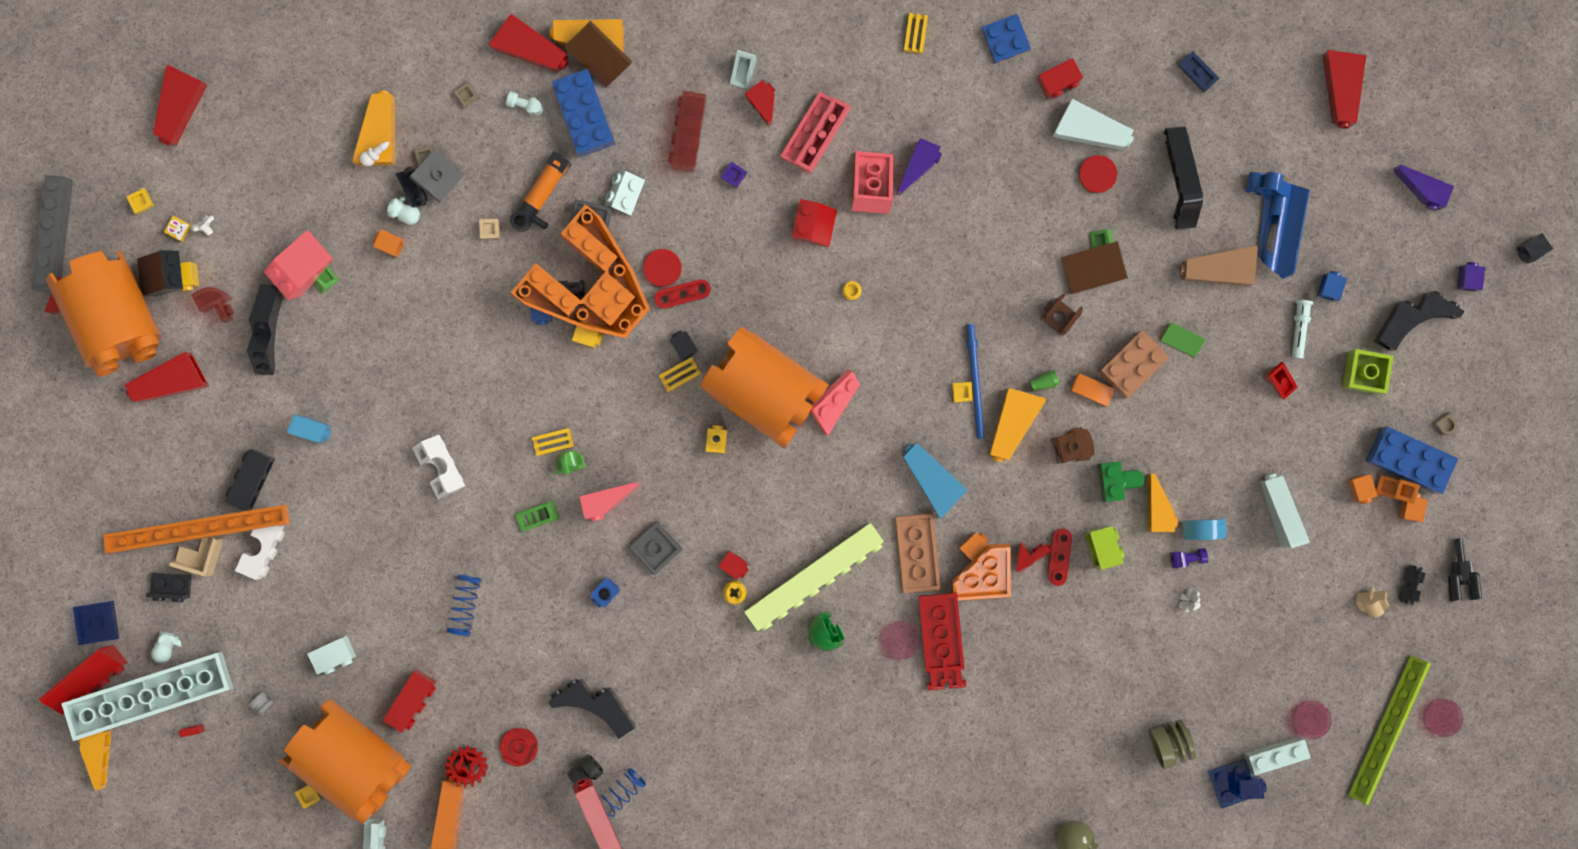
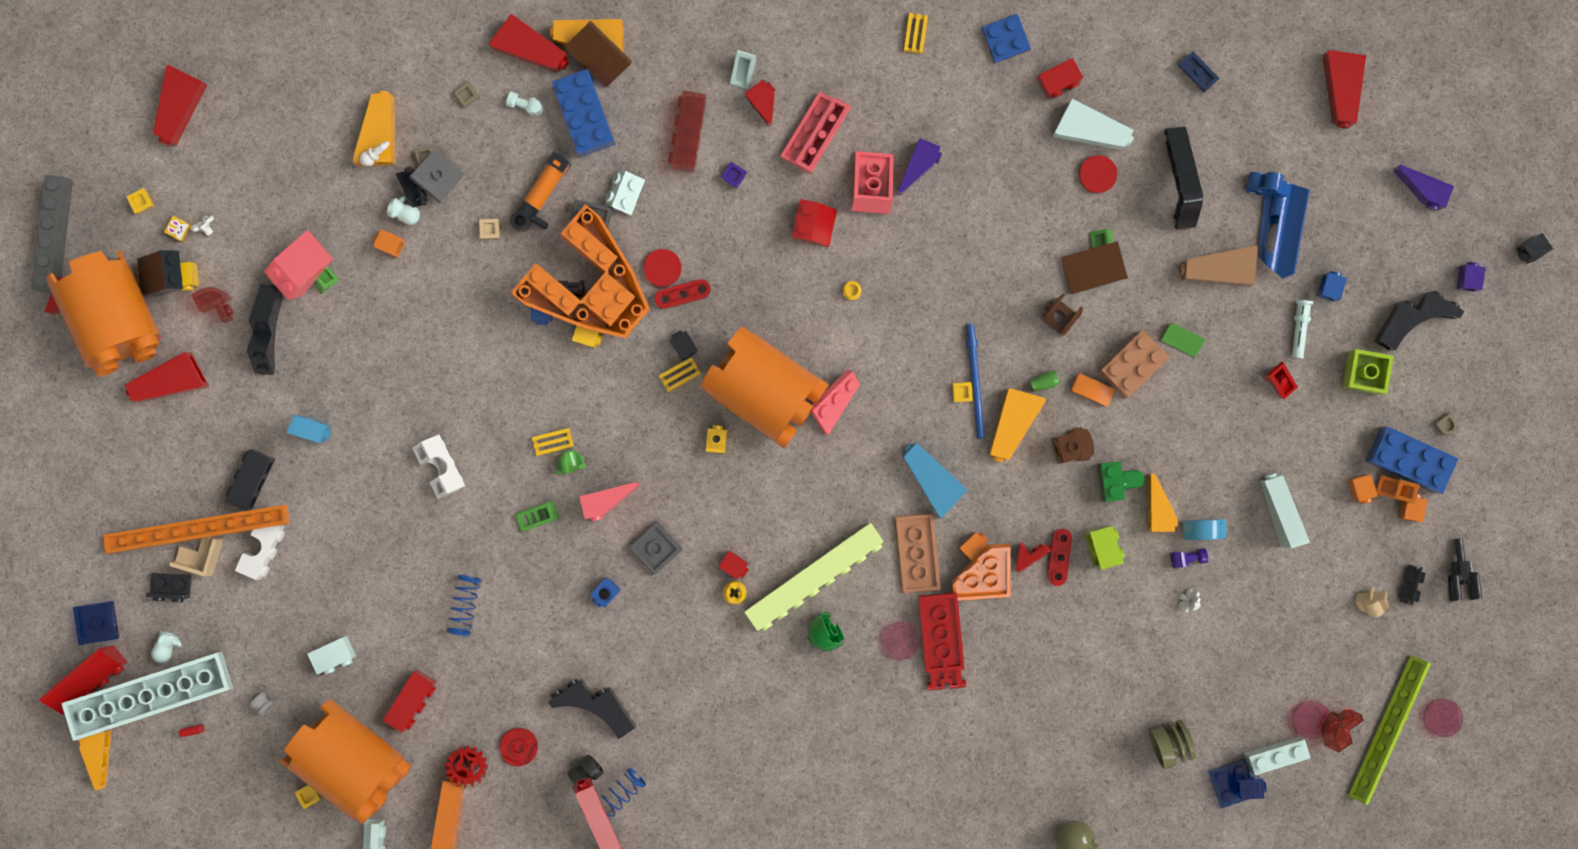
(1337, 729): none -> clear red brick

